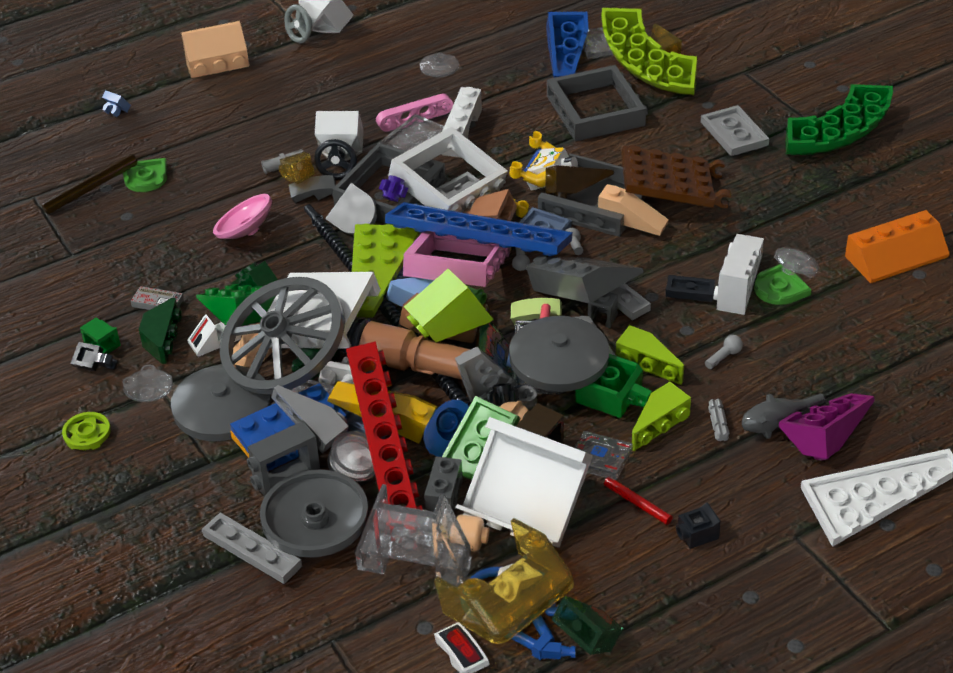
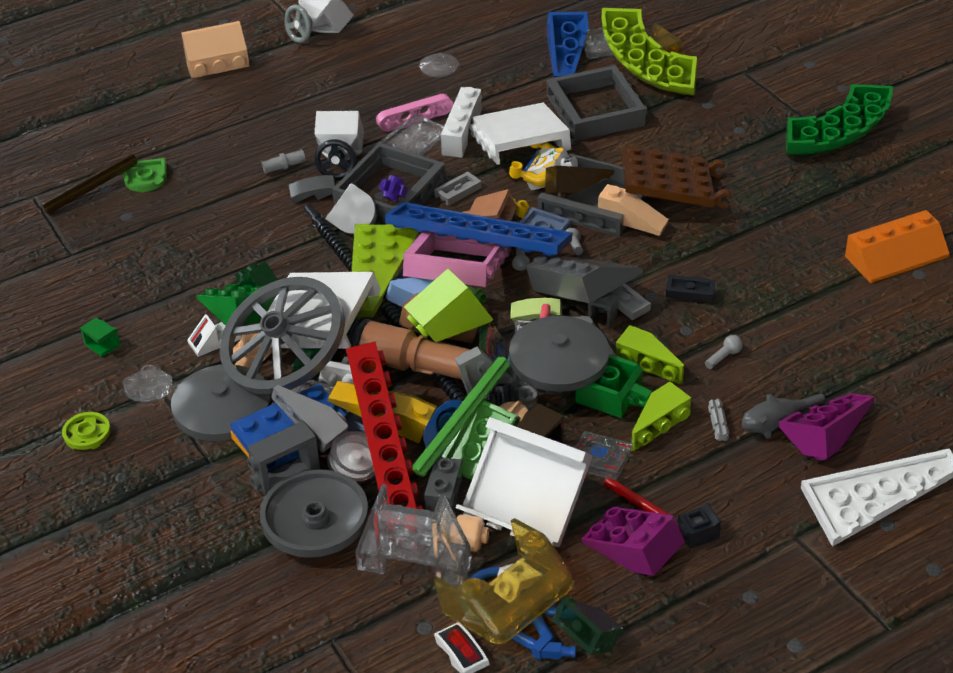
(90, 356): plate -> none
(115, 102): medium blue tile -> none
(149, 298): light grey tile -> none
(159, 328): dark green slope -> none
(244, 218): bright pink dish -> none
(251, 548): light grey plate -> none
(297, 167): clear yellow slope -> none
(404, 164): white window -> none
(460, 416): none -> bright green axle
(518, 129): none -> white panel
(635, 539): none -> magenta slope
(734, 130): light grey plate -> none
(738, 274): white wedge -> none
(780, 288): bright green tile -> none
(796, 261): clear dish -> none

